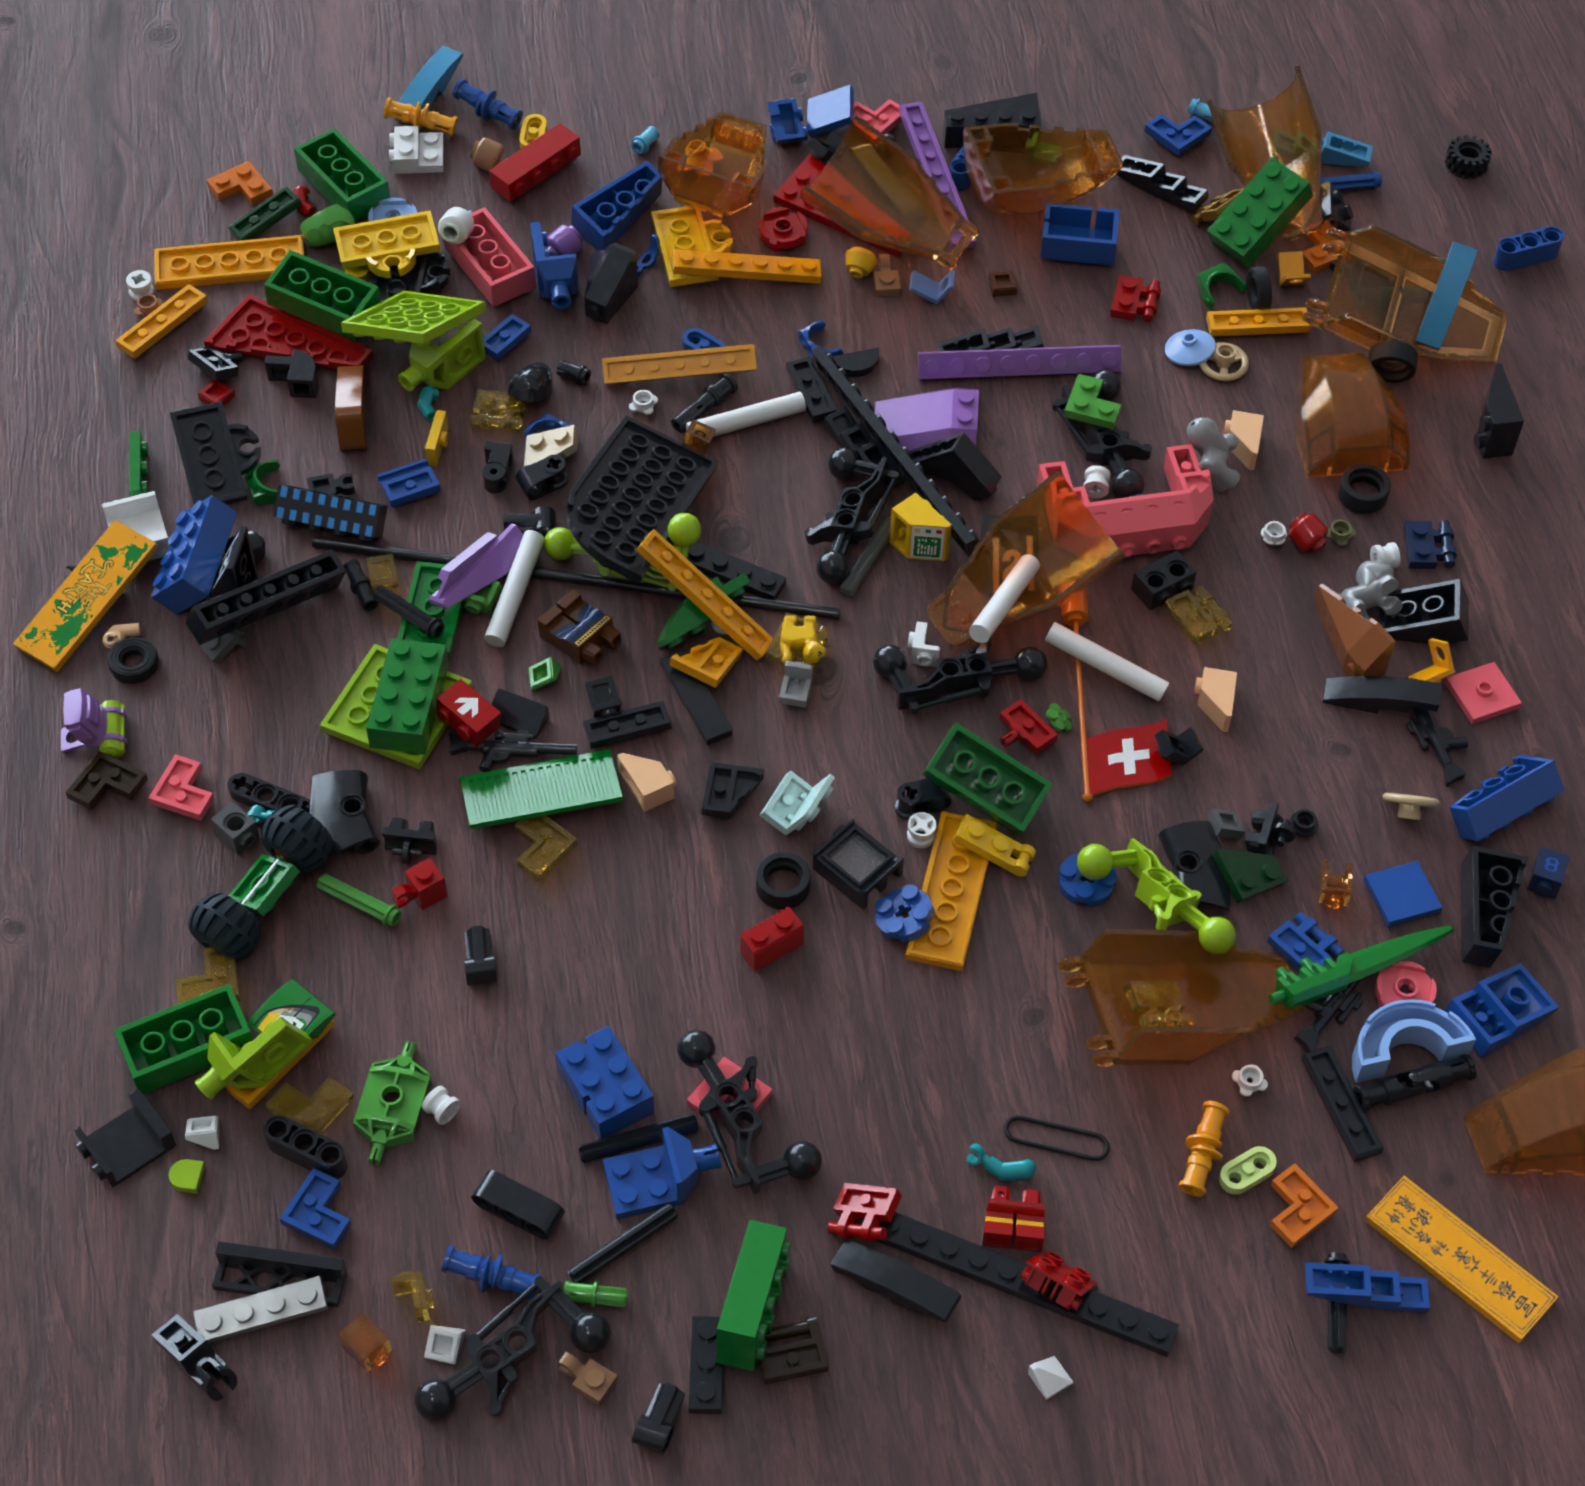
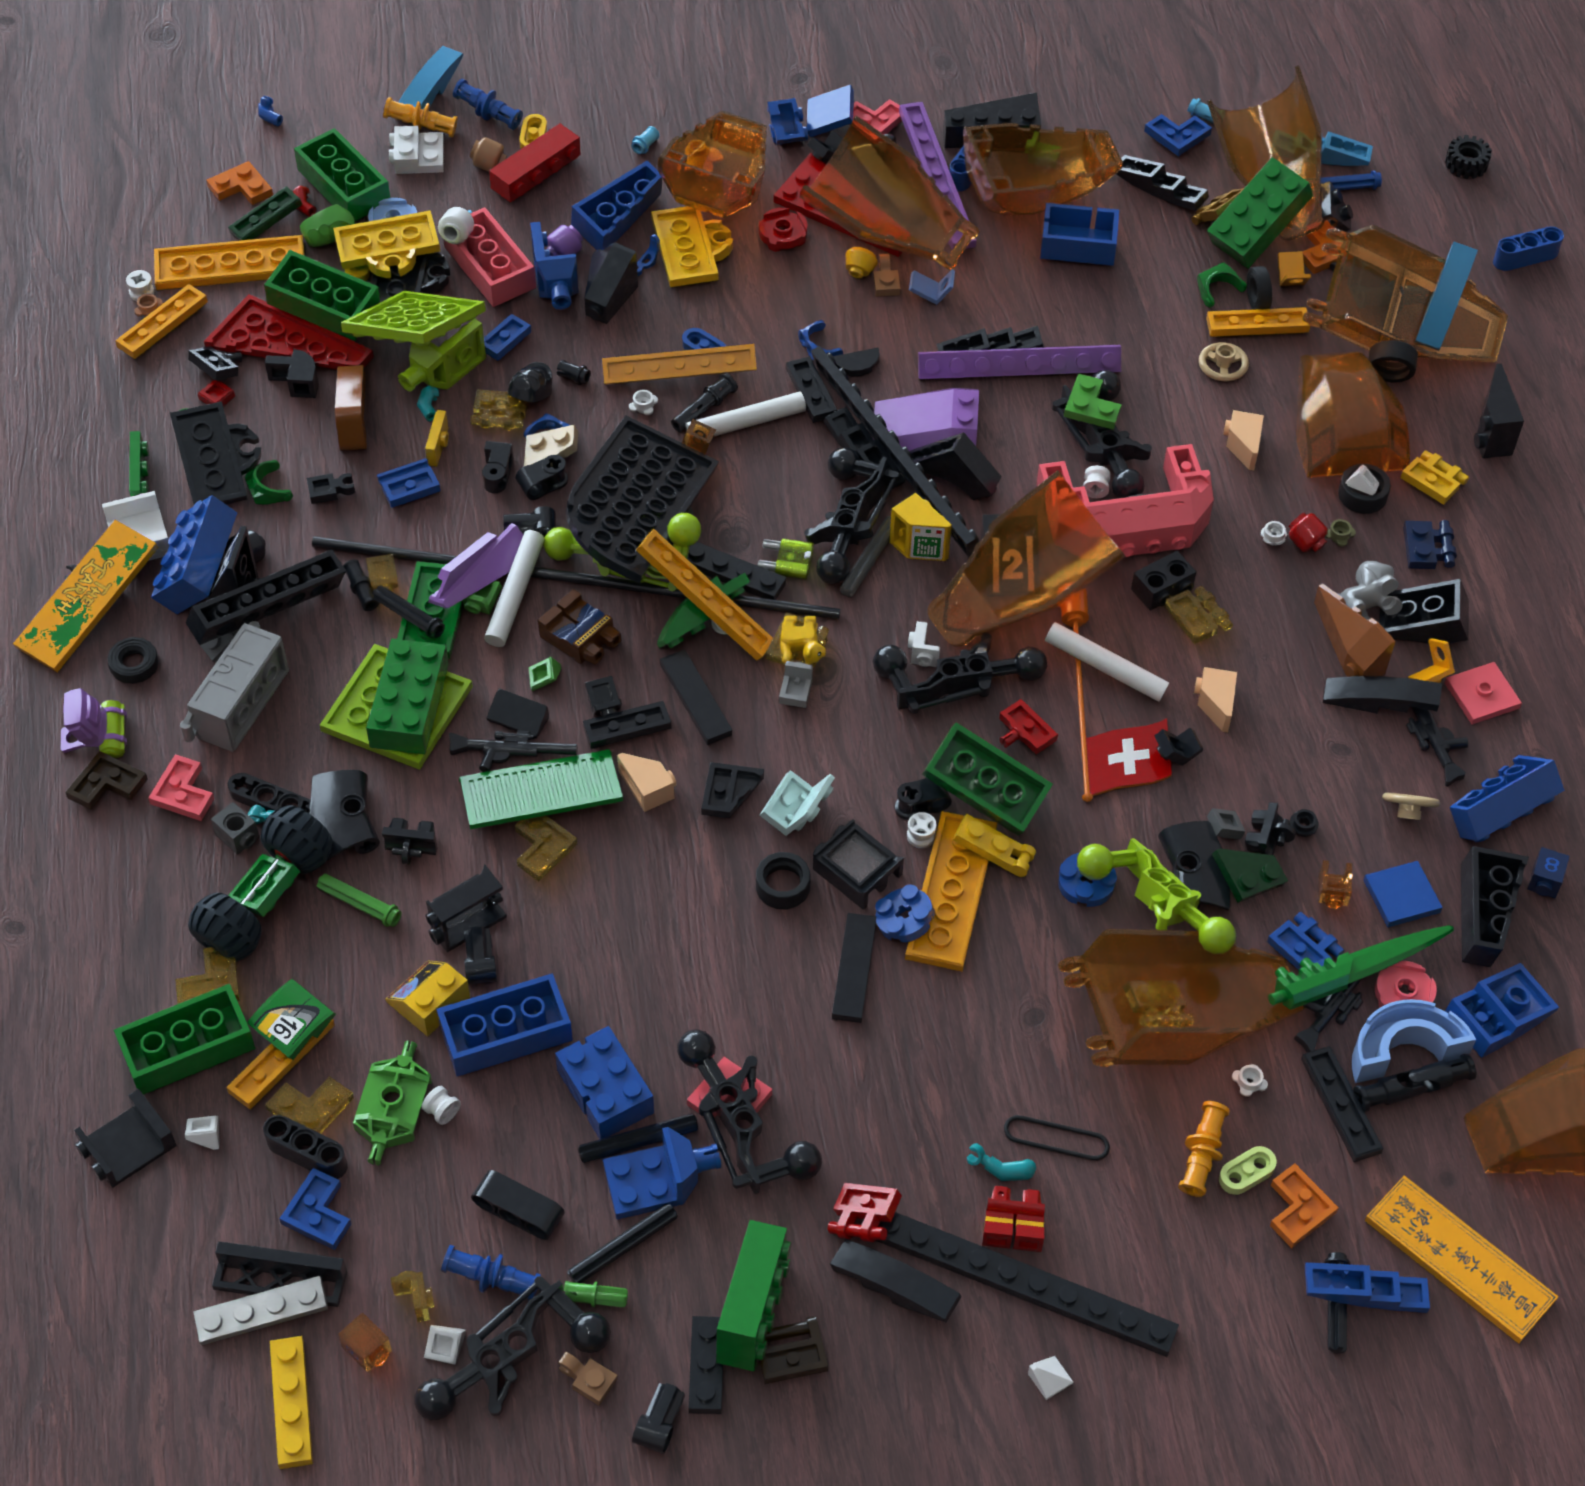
(120, 632): light nougat arm -> none
(186, 1175): lime tile -> none
(194, 1356): black plate -> none
(236, 688): none -> light grey container
(254, 1062): lime plate -> none
(266, 111): none -> blue arm
(291, 1402): none -> yellow plate
(330, 511): black brick -> none
(423, 884): red brick -> none
(427, 989): none -> yellow slope
(464, 906): none -> black window
(468, 713): red brick -> none
(504, 1024): none -> blue brick
(708, 661): light orange wing -> none
(746, 266): light orange plate -> none
(772, 938): red brick -> none
(792, 560): none -> clear neon green piece
(854, 968): none -> black tile
(1002, 283): reddish brown tile -> none
(1004, 598): white piece -> none
(1051, 1265): red hinge -> none
(1059, 717): bright green plant -> none
(1127, 297): red plate -> none
(1190, 347): light blue dish -> none
(1214, 451): light grey animal -> none
(1363, 481): none -> white slope
(1387, 554): white wheel -> none
(1434, 476): none -> yellow plate

